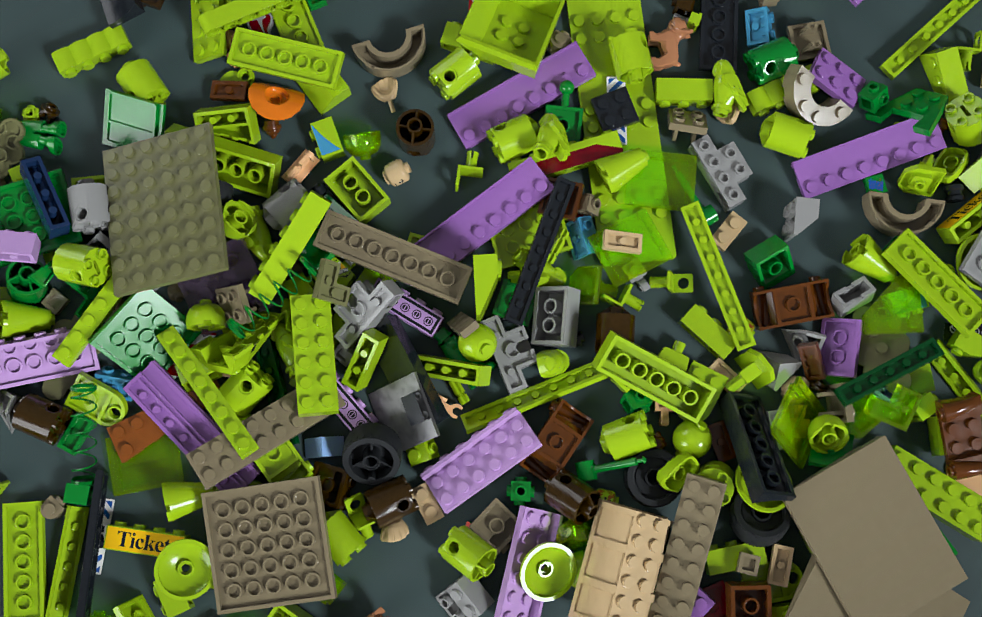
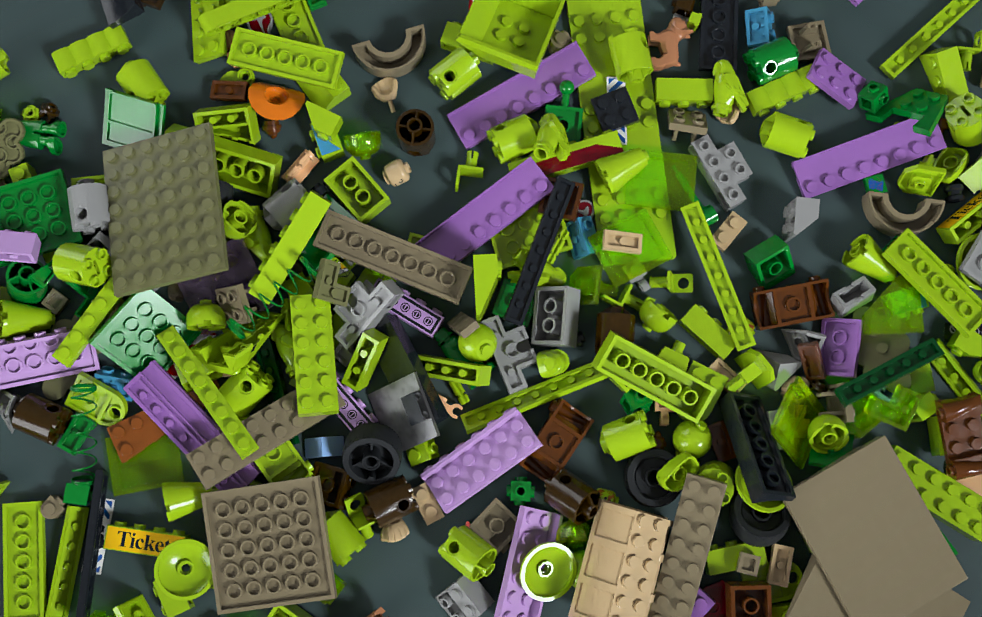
(44, 197): dark blue brick -> none
(325, 123): none -> lime slope
(588, 469): green piece -> none
(589, 205): dark tan plate -> none
(656, 316): none -> lime cylinder
(799, 99): brick -> none

